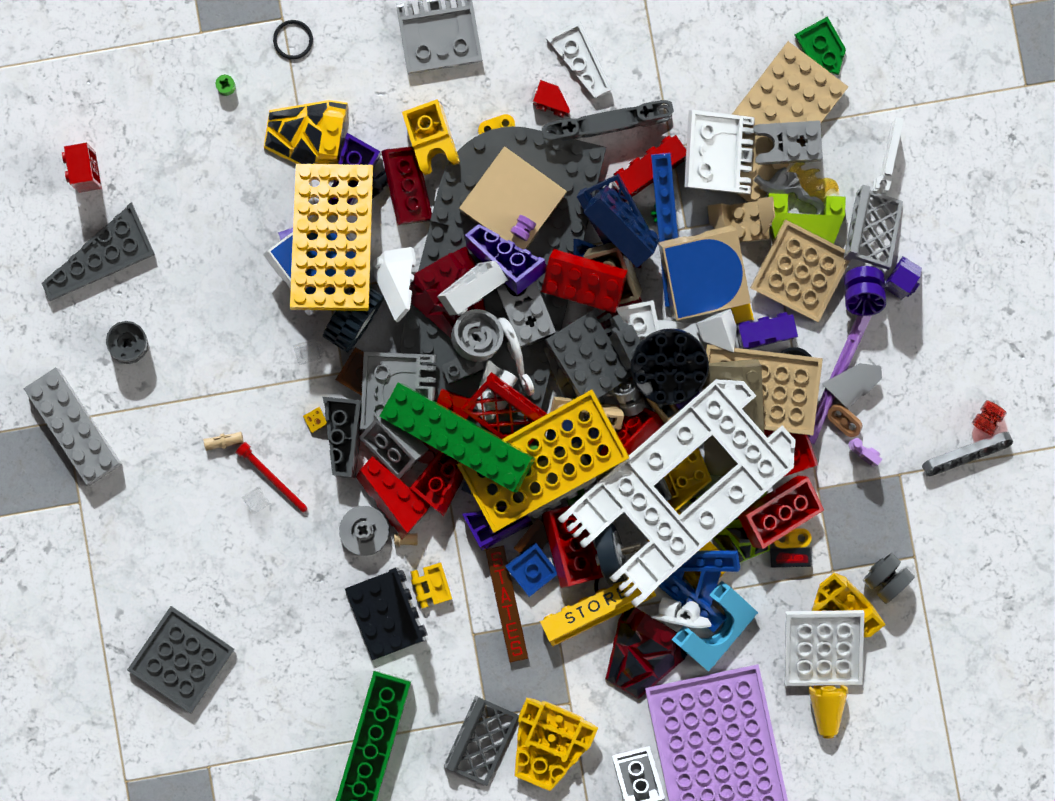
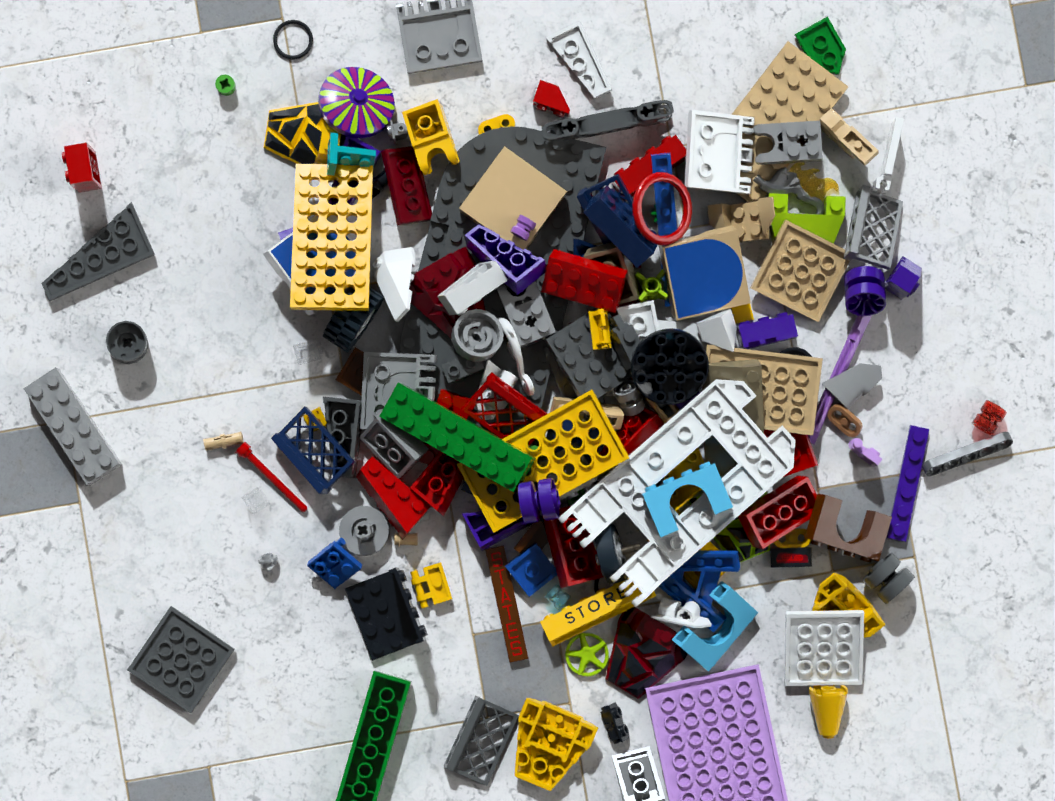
(268, 560): none -> light grey plate
(305, 464): none -> dark blue fence
(334, 564): none -> blue plate
(347, 155): none -> teal bracket
(356, 102): none -> dish
(397, 131): none -> light grey hinge
(543, 500): none -> dark purple wheel
(560, 600): none -> clear light blue wheel
(587, 654): none -> lime wheel
(599, 329): none -> yellow hinge
(618, 731): none -> black hinge
(637, 208): none -> red wedge
(651, 283): none -> lime brick
(659, 497): none -> medium azure arch
(823, 530): none -> arch
(847, 137): none -> tan plate
(907, 483): none -> dark purple plate

